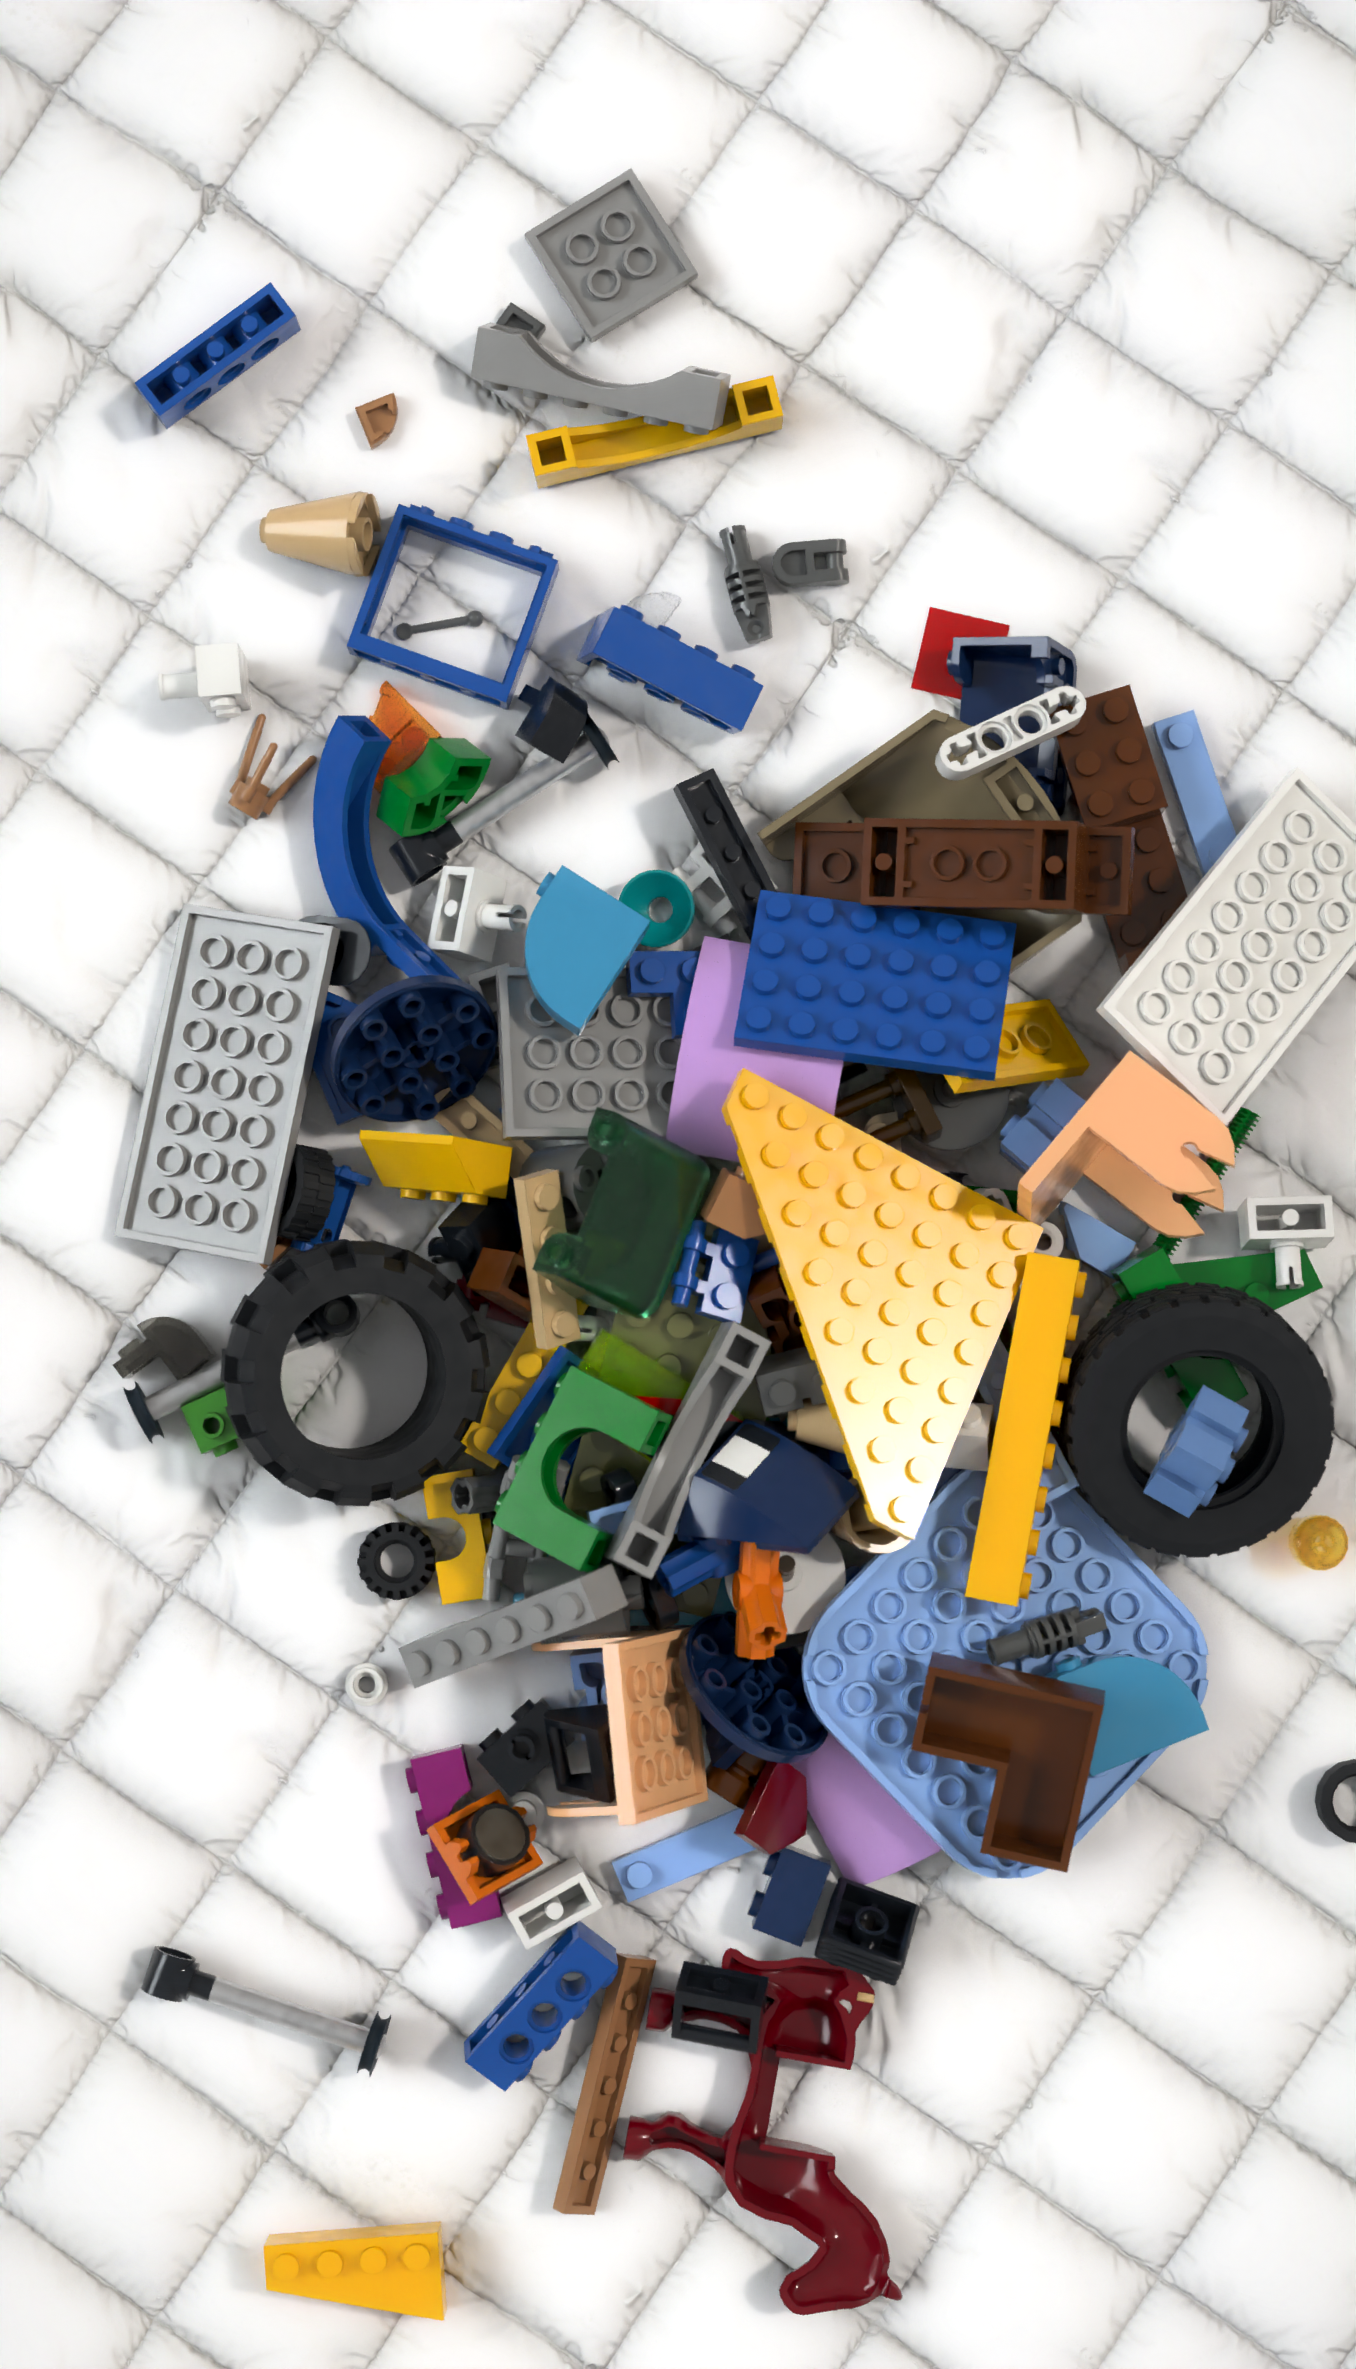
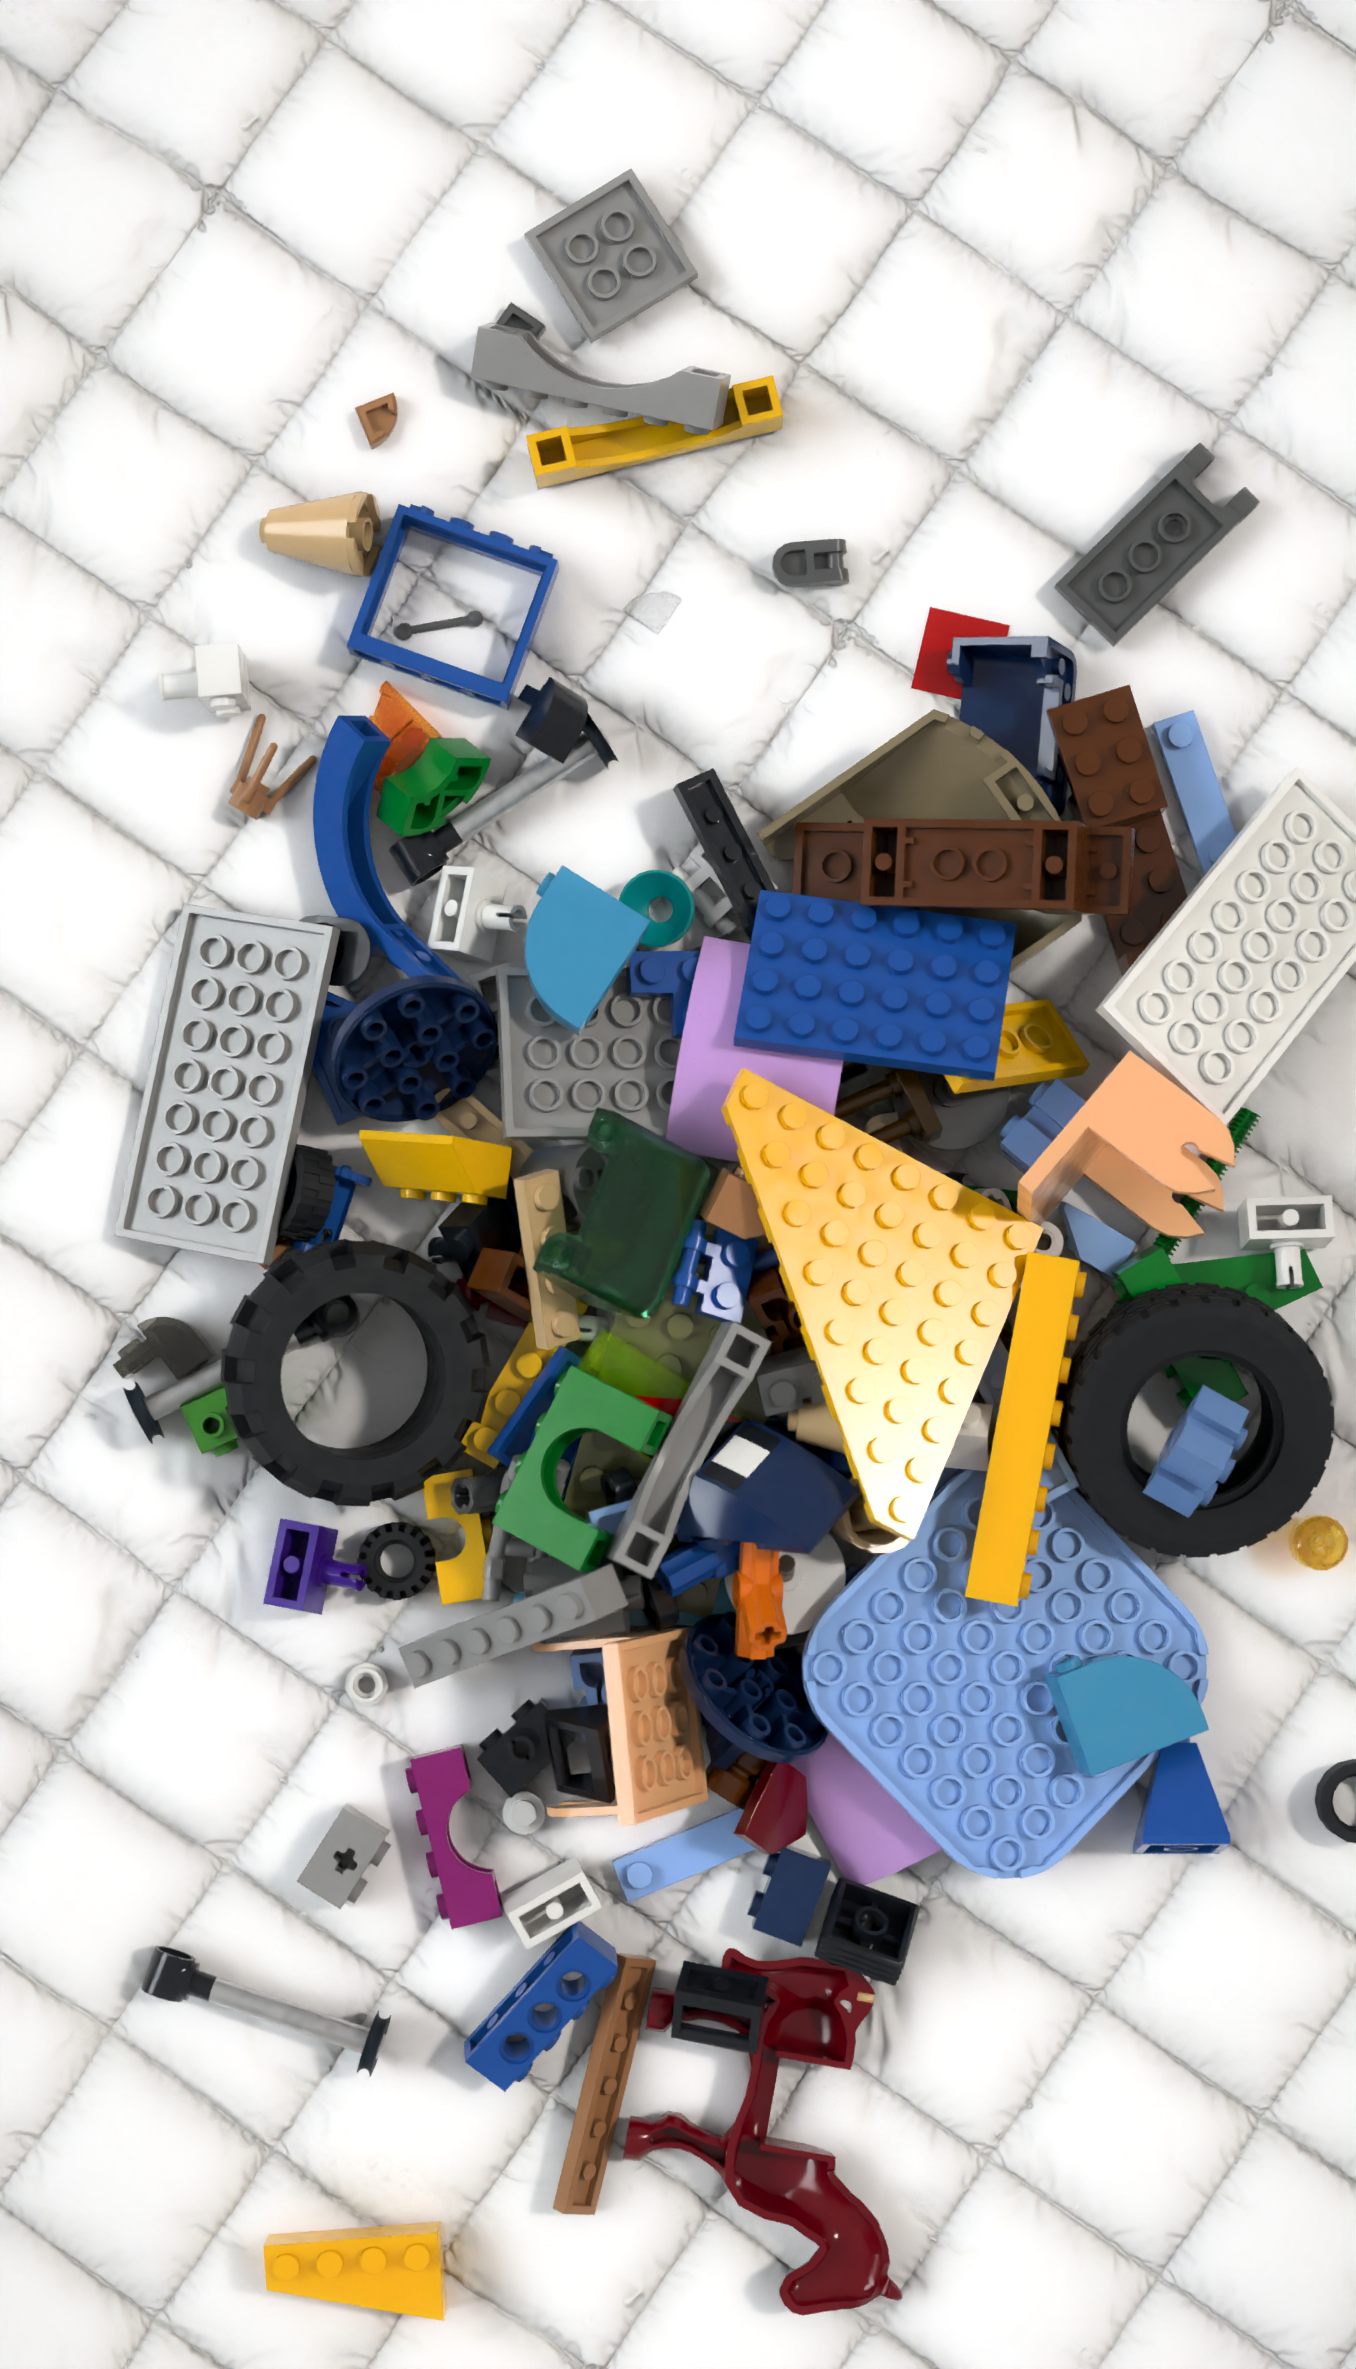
(218, 355): blue brick -> none
(305, 1567): none -> dark purple brick
(323, 1872): none -> light grey brick
(486, 1845): piece -> none
(671, 668): blue wedge -> none
(746, 586): dark grey hinge -> none
(1013, 737): white beam -> none
(1036, 1737): reddish brown piece -> none
(1047, 1635): dark grey hinge -> none
(1140, 560): none -> dark grey hinge
(1180, 1806): none -> blue slope

